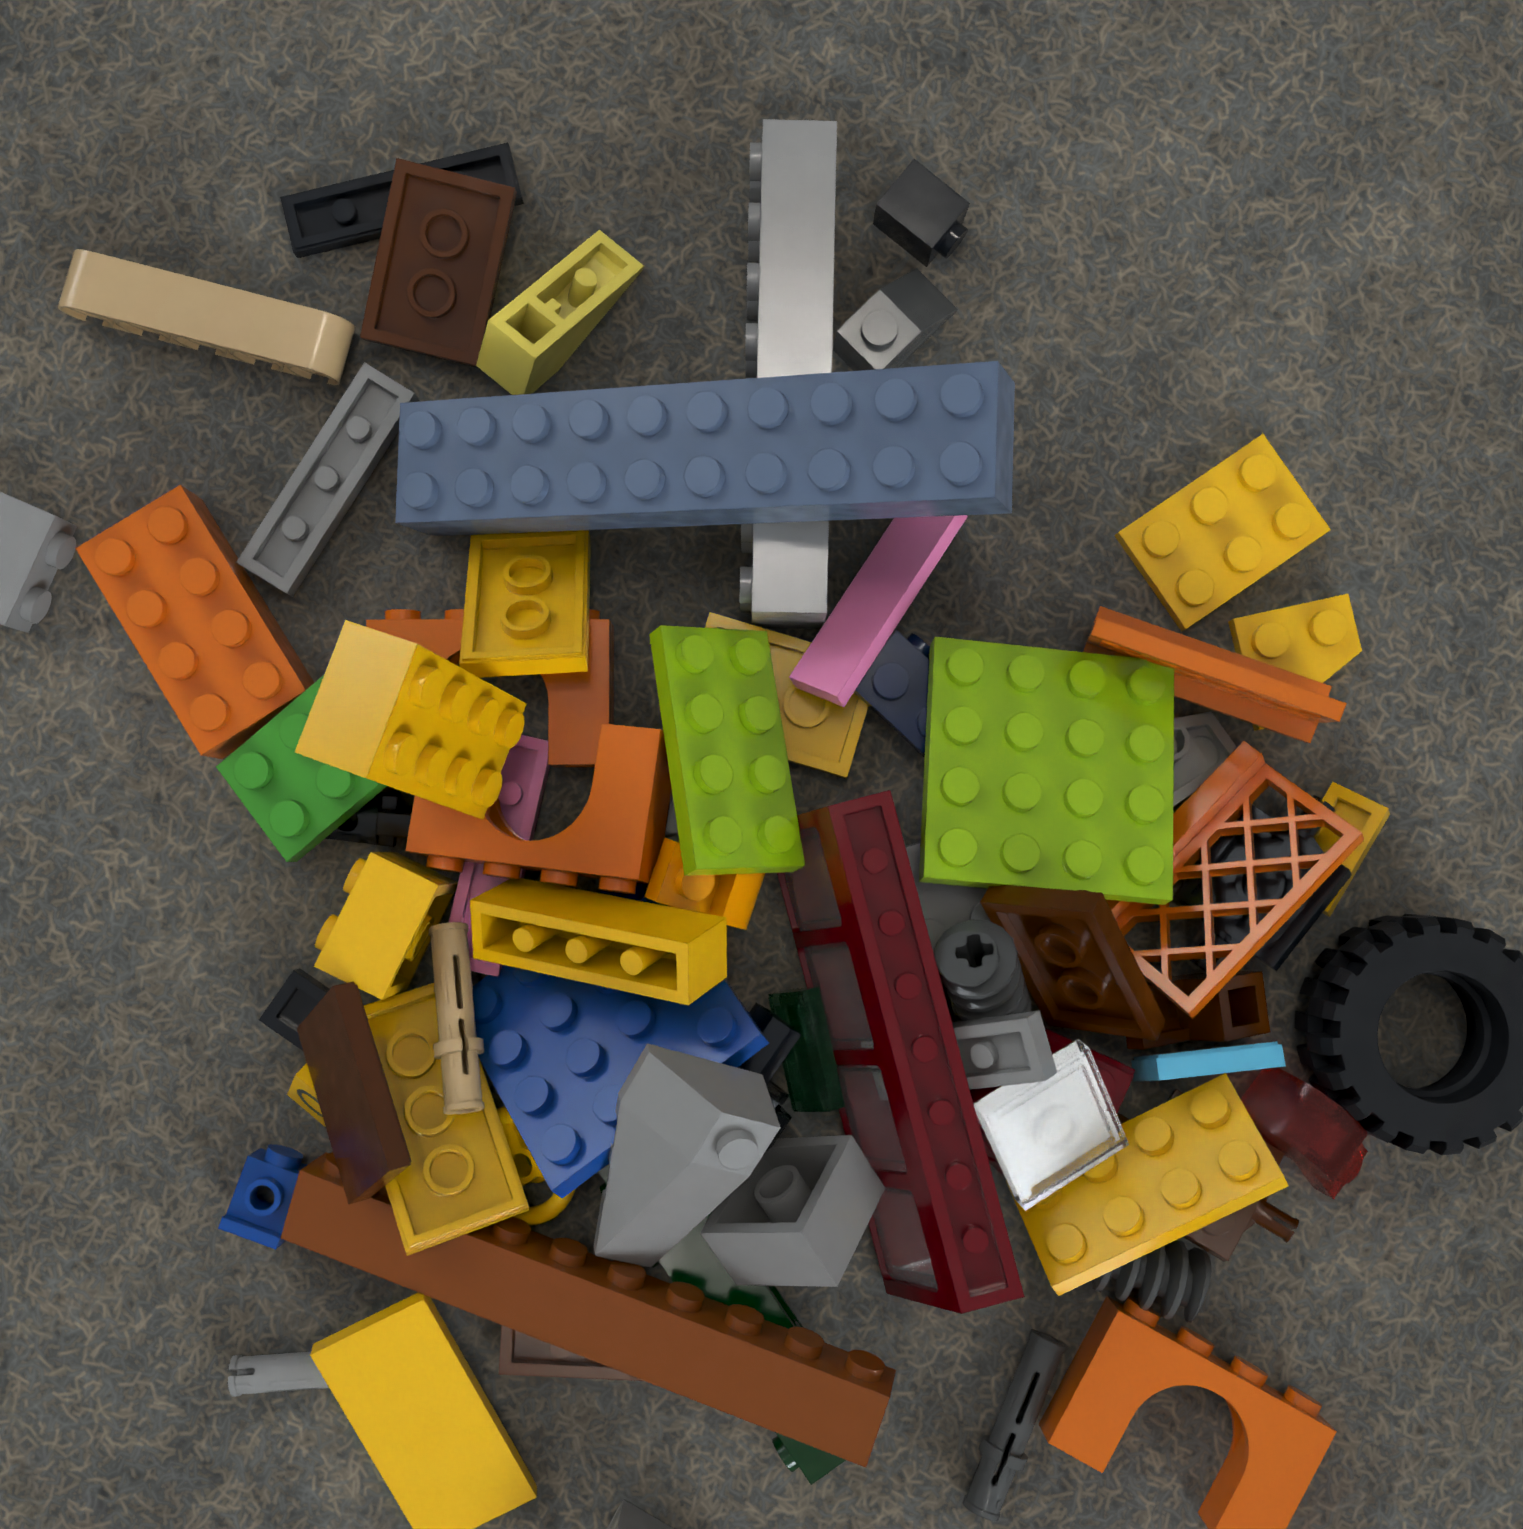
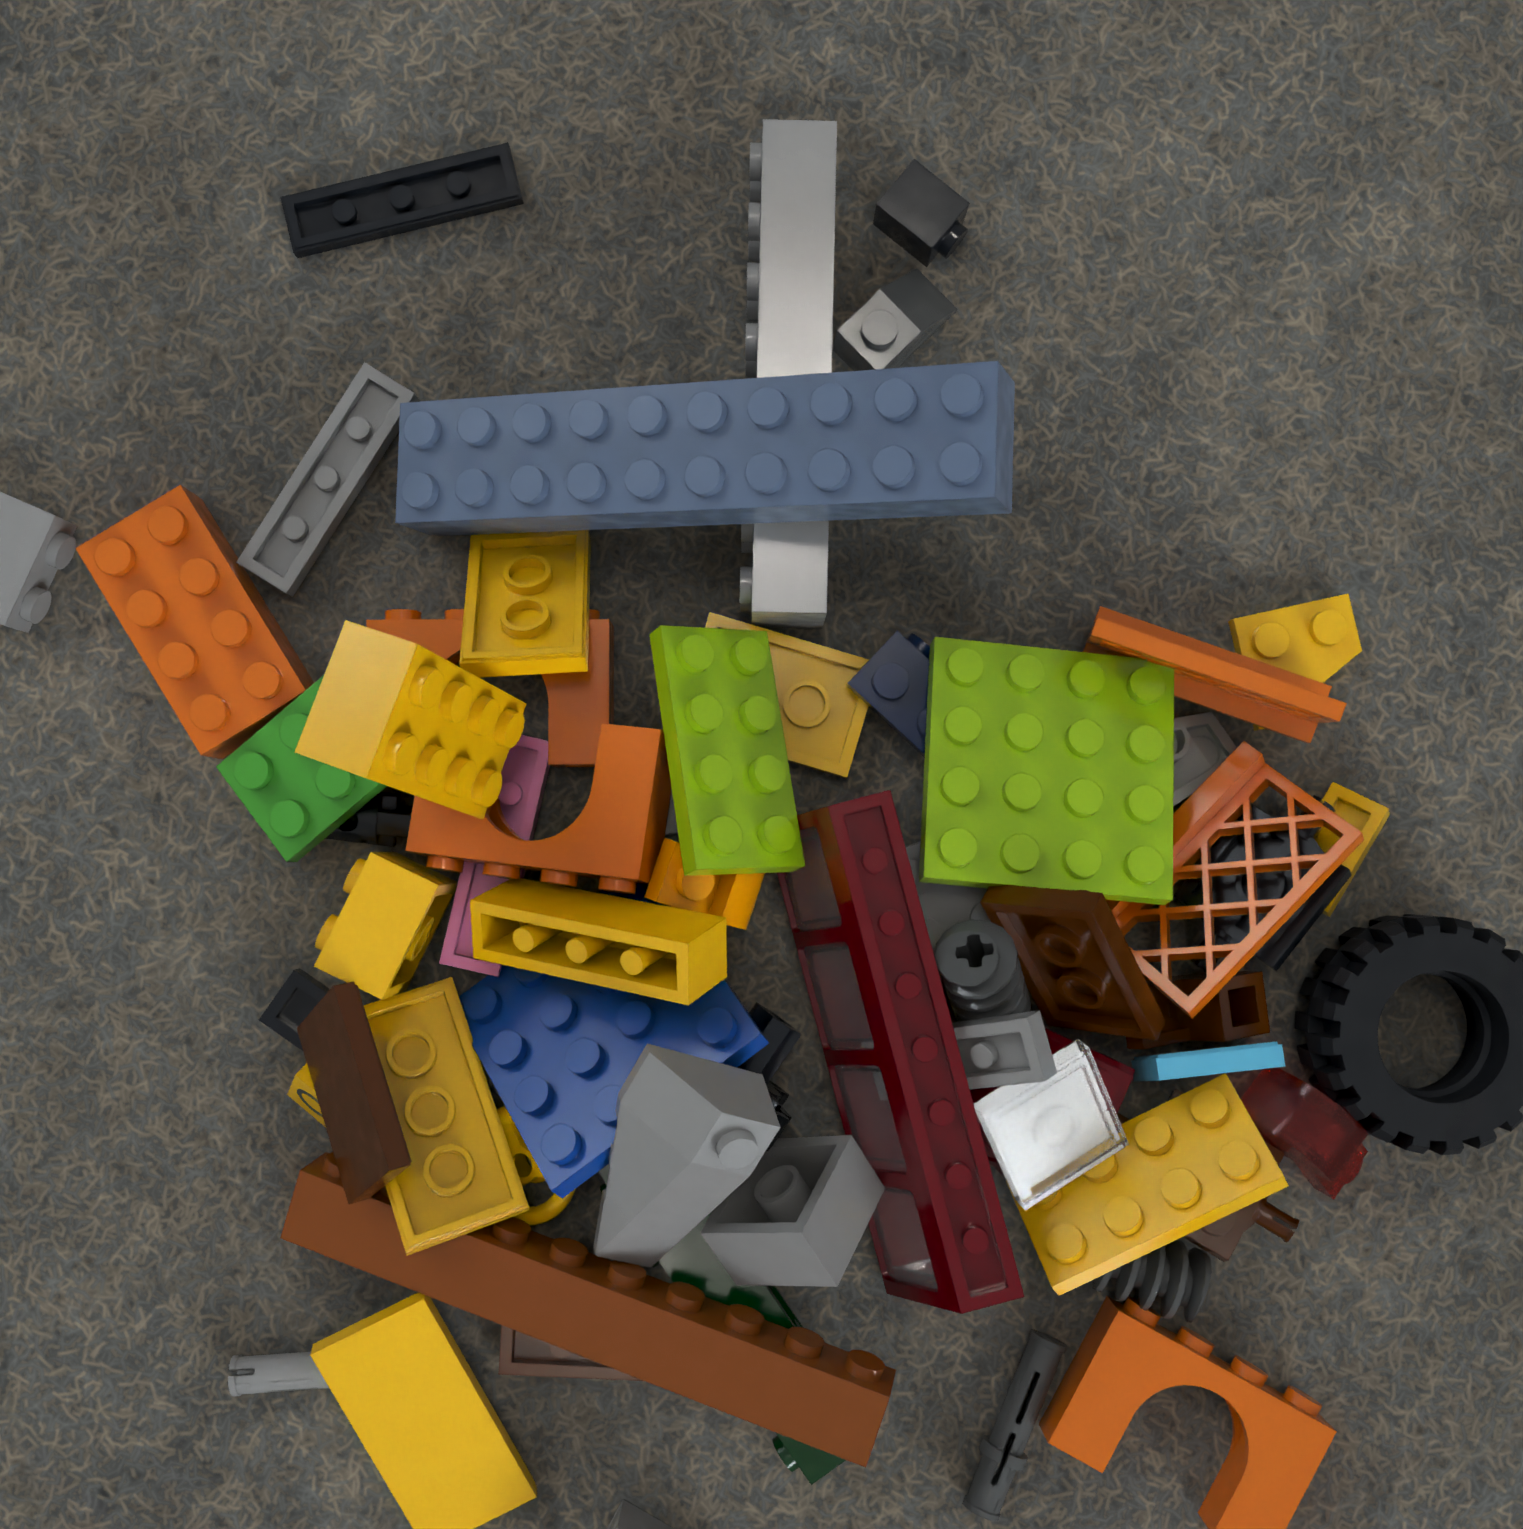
(206, 314): tan beam -> none
(255, 1218): blue brick -> none
(438, 262): reddish brown plate -> none
(458, 1040): tan pin -> none
(555, 315): light yellow slope -> none
(811, 1062): clear green tile -> none
(873, 606): bright pink tile -> none
(1222, 532): yellow plate -> none

